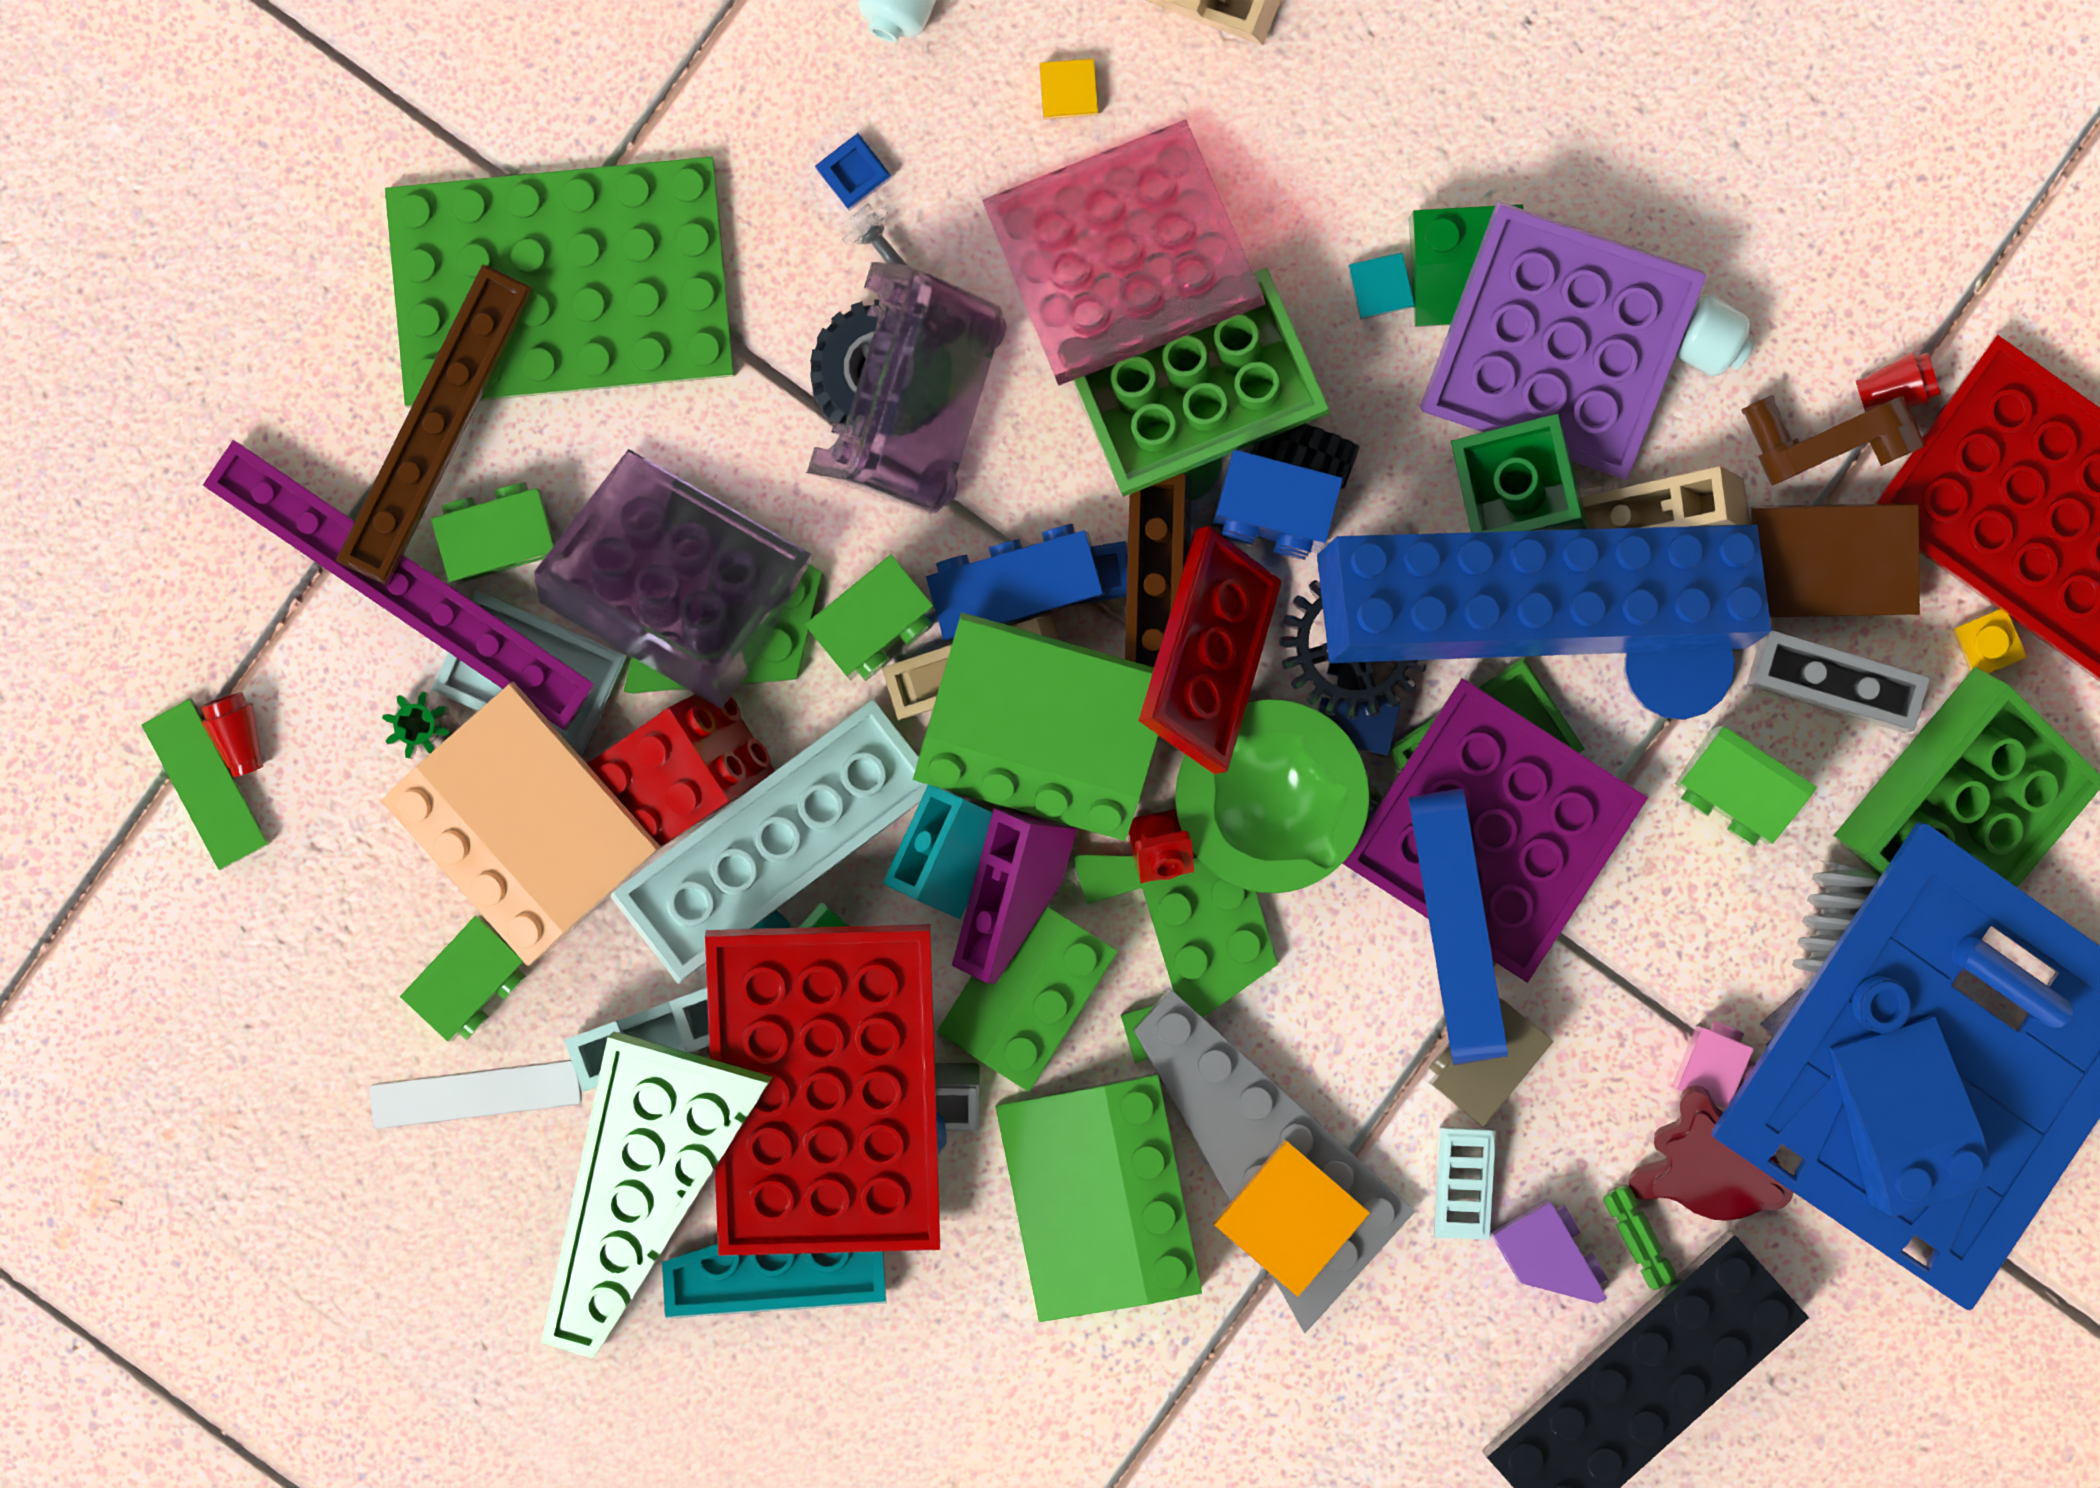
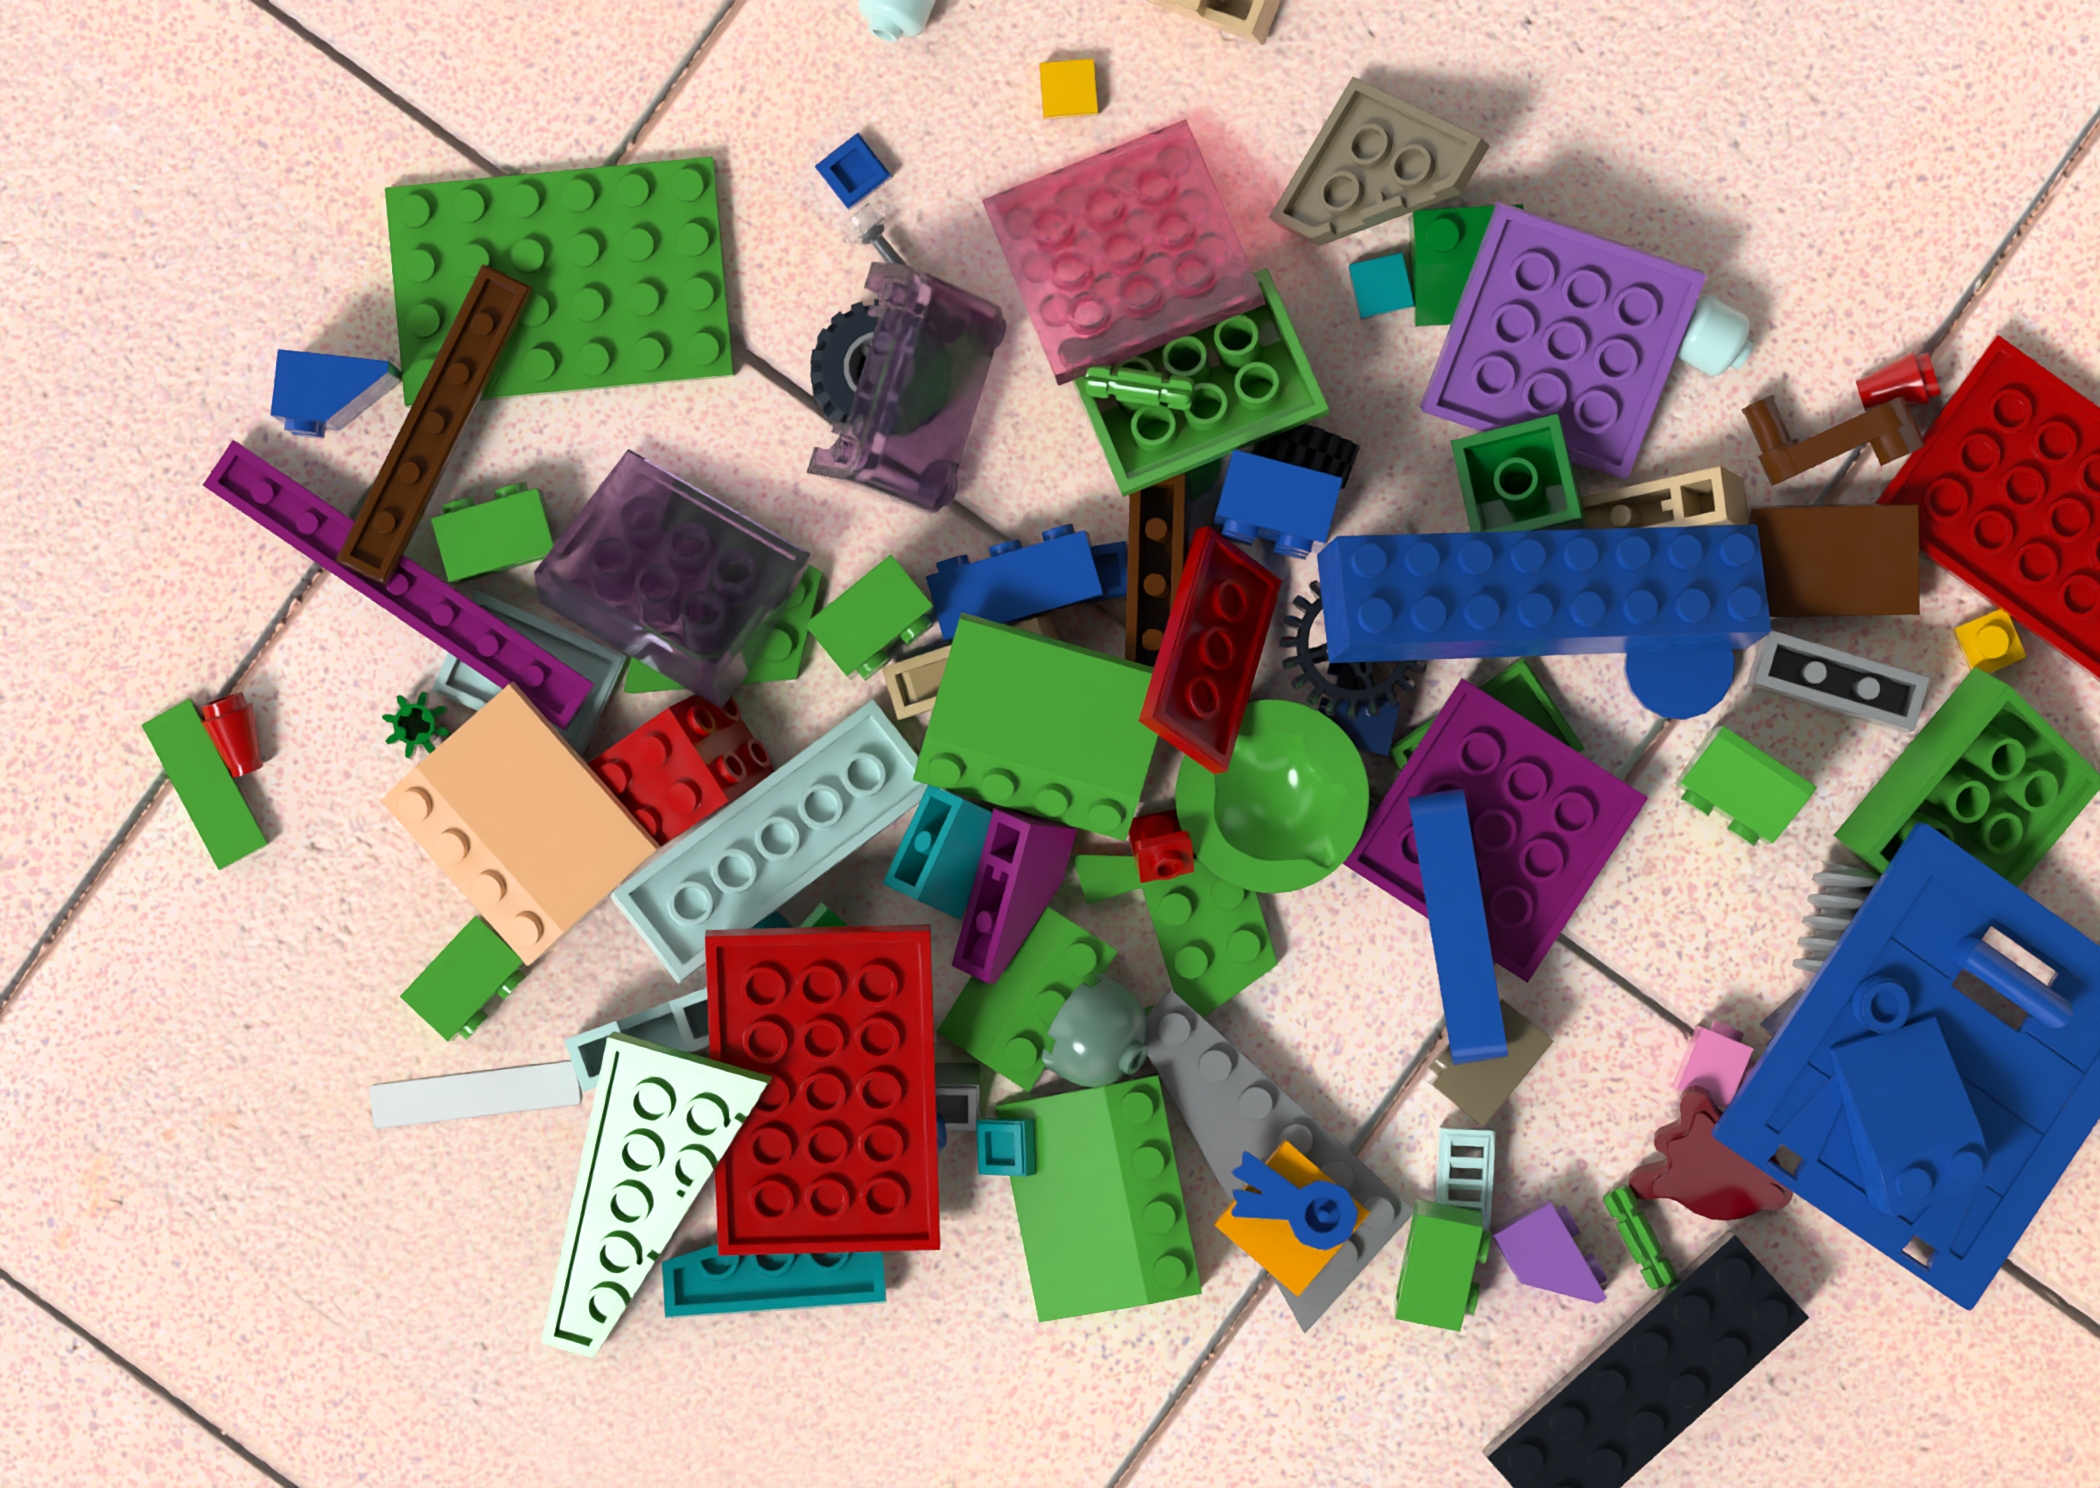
(326, 390): none -> blue slope
(1005, 1146): none -> teal tile
(1098, 1034): none -> sand green cylinder
(1140, 386): none -> bright green axle
(1318, 1213): none -> blue piece
(1375, 165): none -> dark tan plate
(1440, 1264): none -> bright green brick

